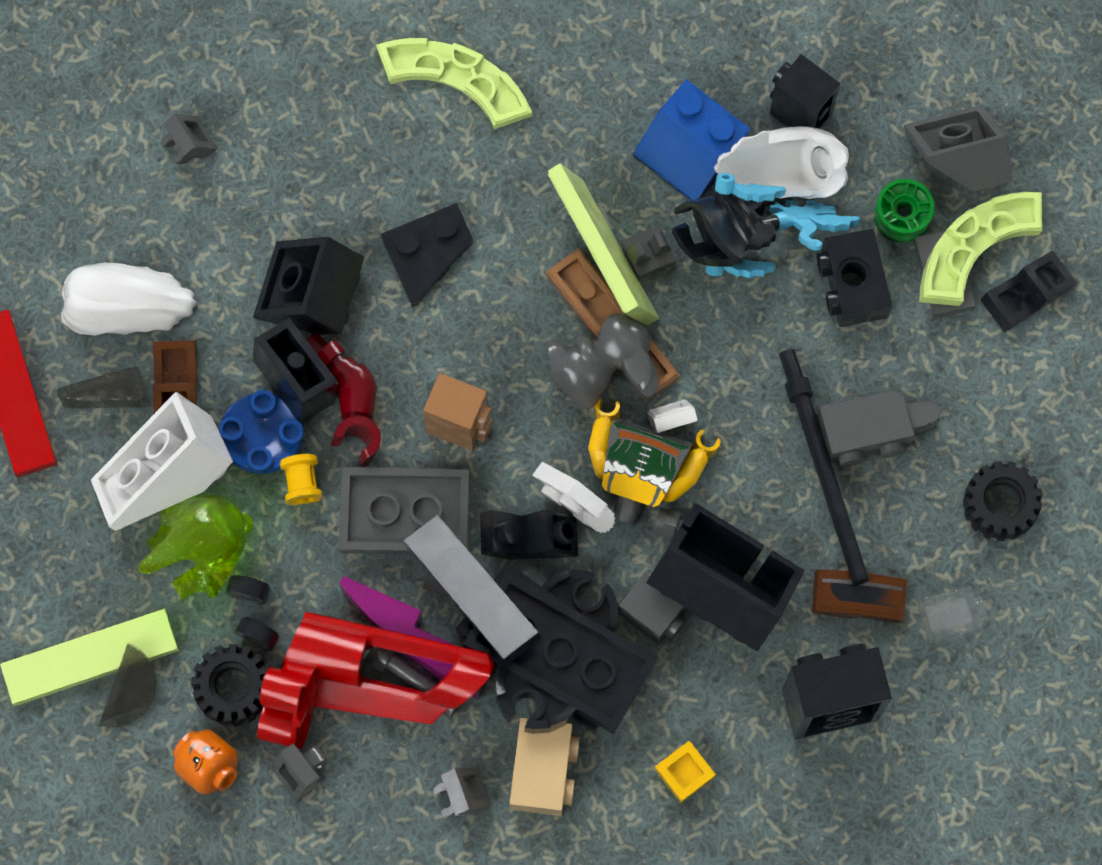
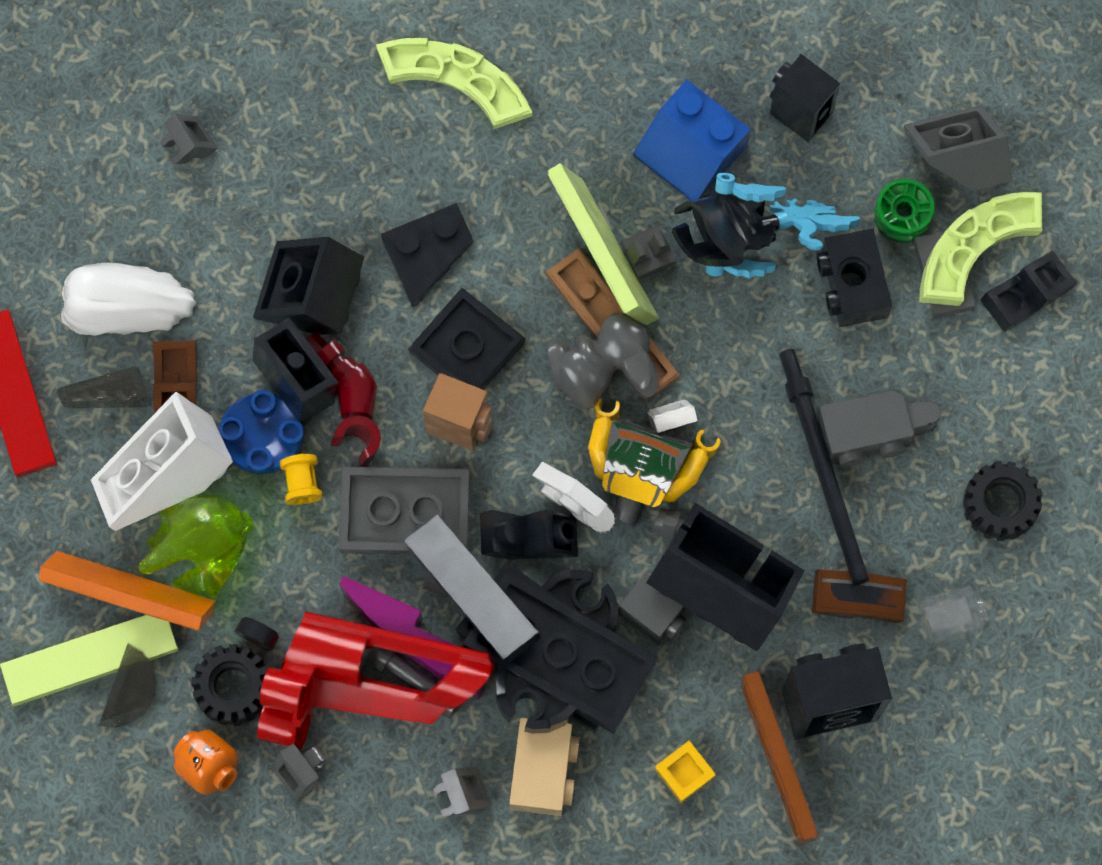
(127, 590): none -> orange tile
(248, 589): black tile -> none
(467, 342): none -> black tile
(778, 758): none -> dark orange tile
(797, 158): white hair -> none

